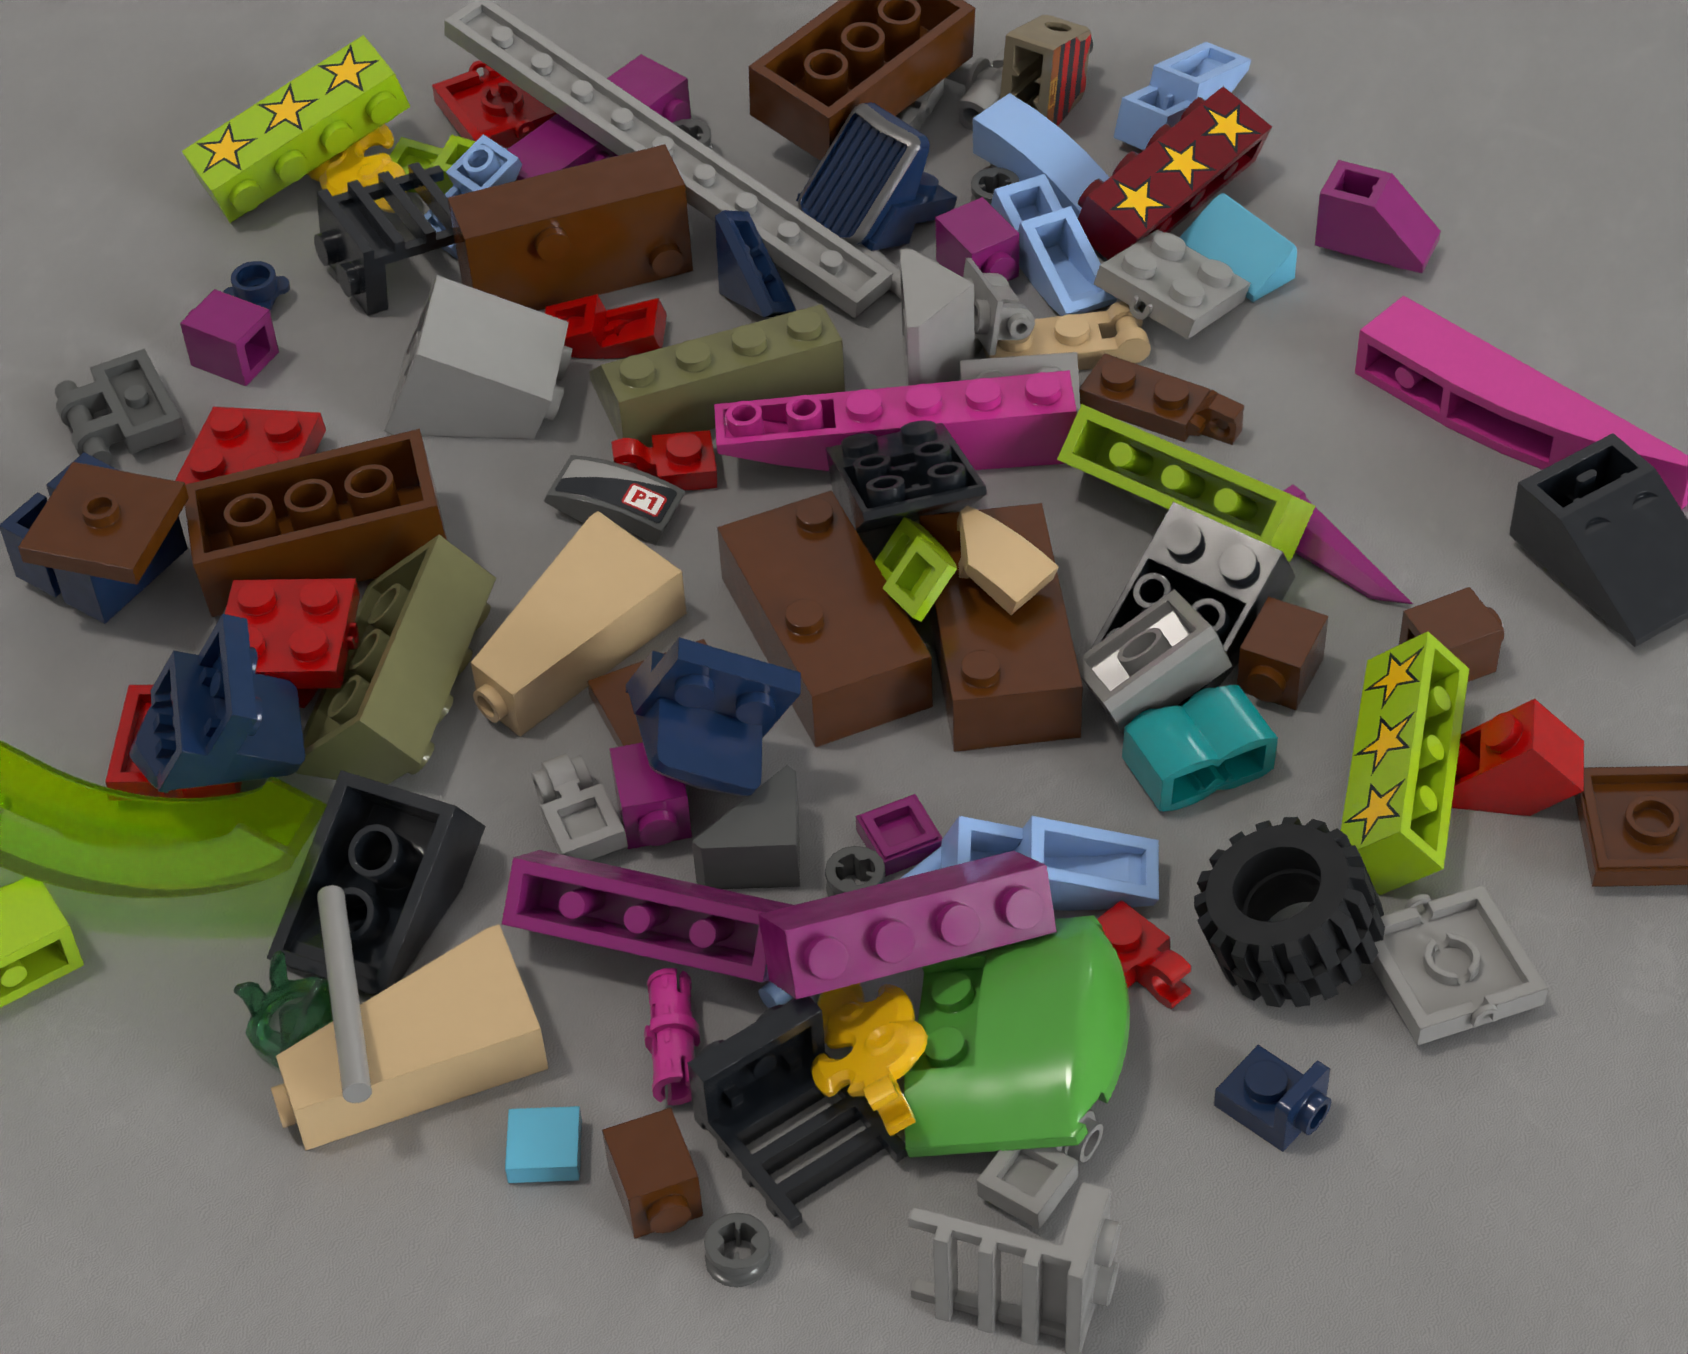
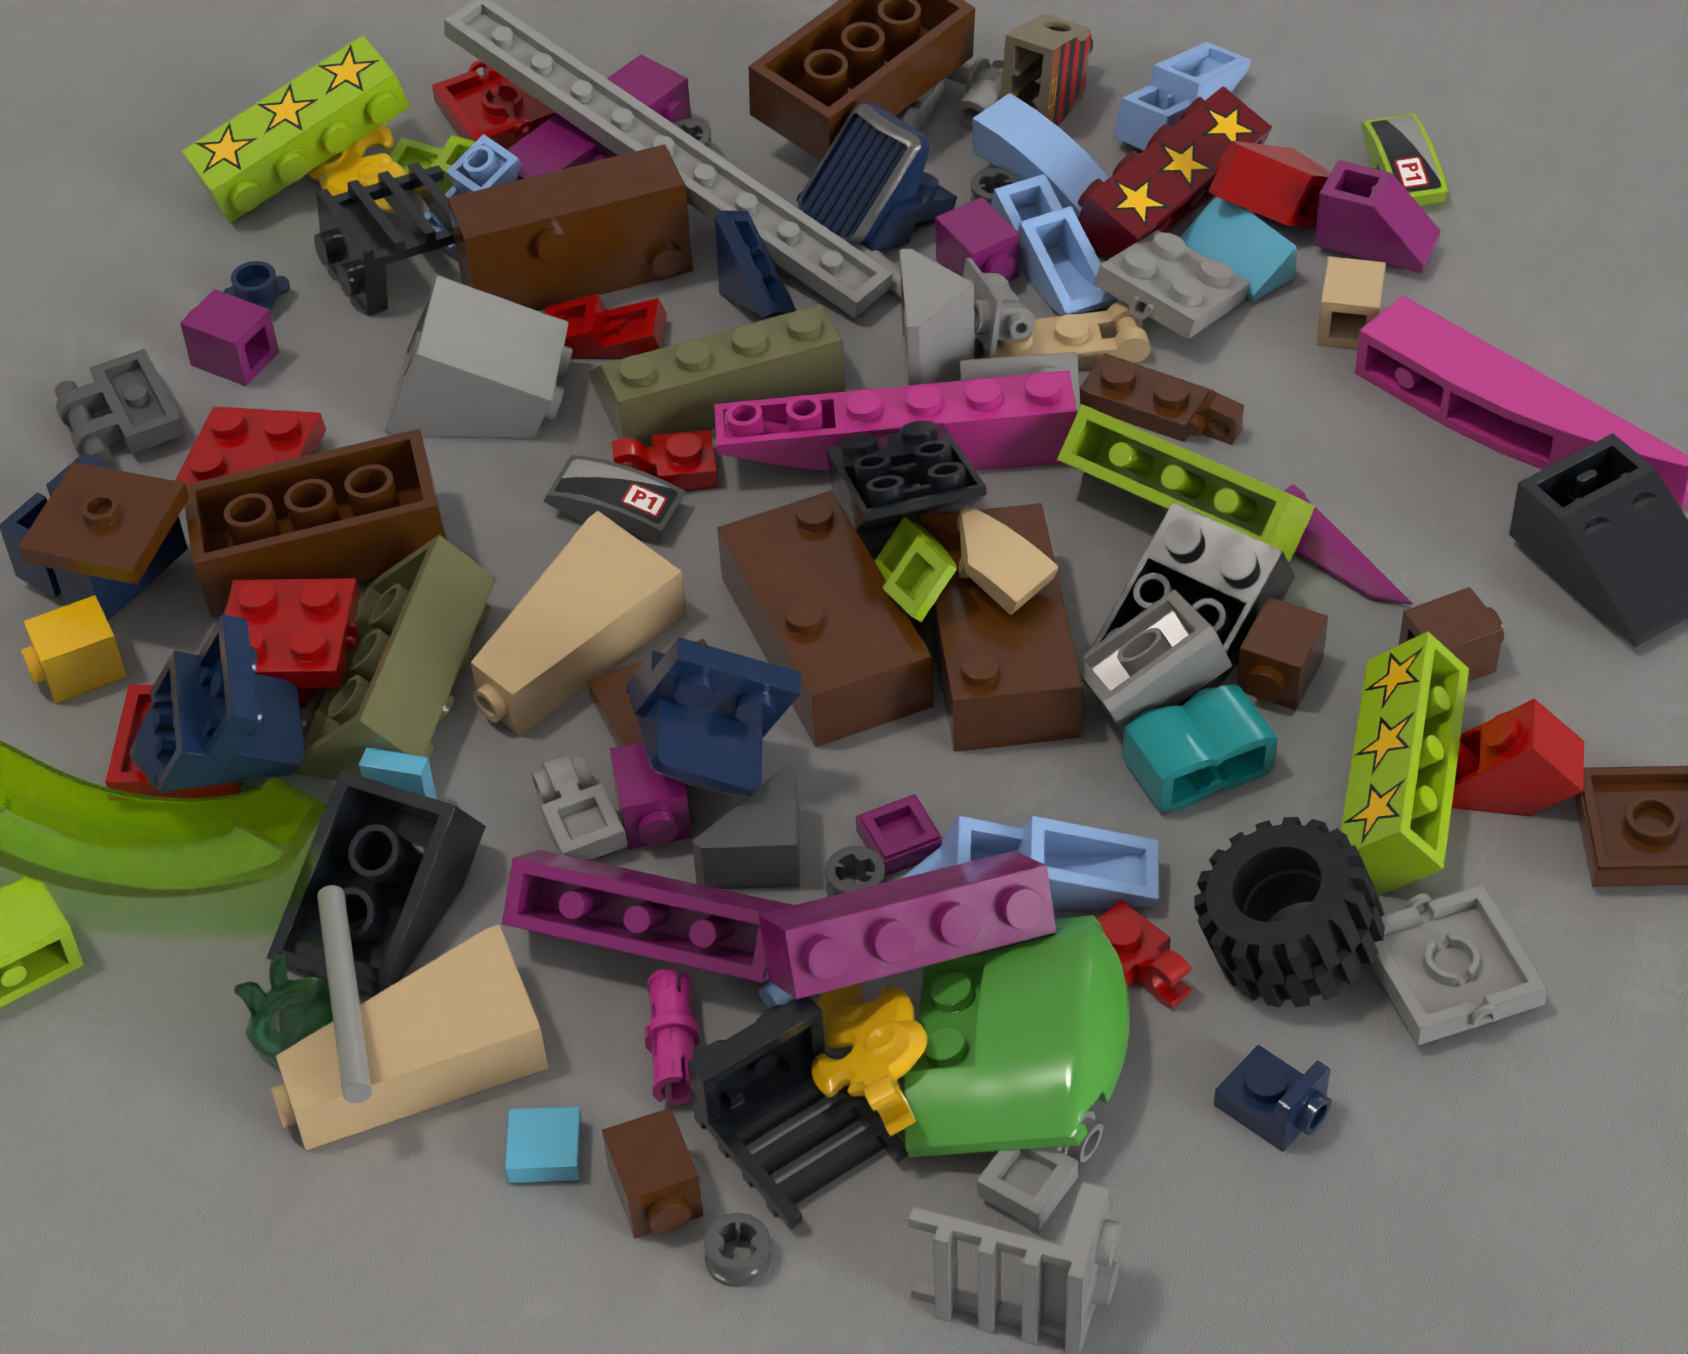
(72, 650): none -> yellow brick
(398, 770): none -> medium azure tile
(1271, 182): none -> red slope
(1349, 300): none -> tan brick
(1406, 151): none -> slope

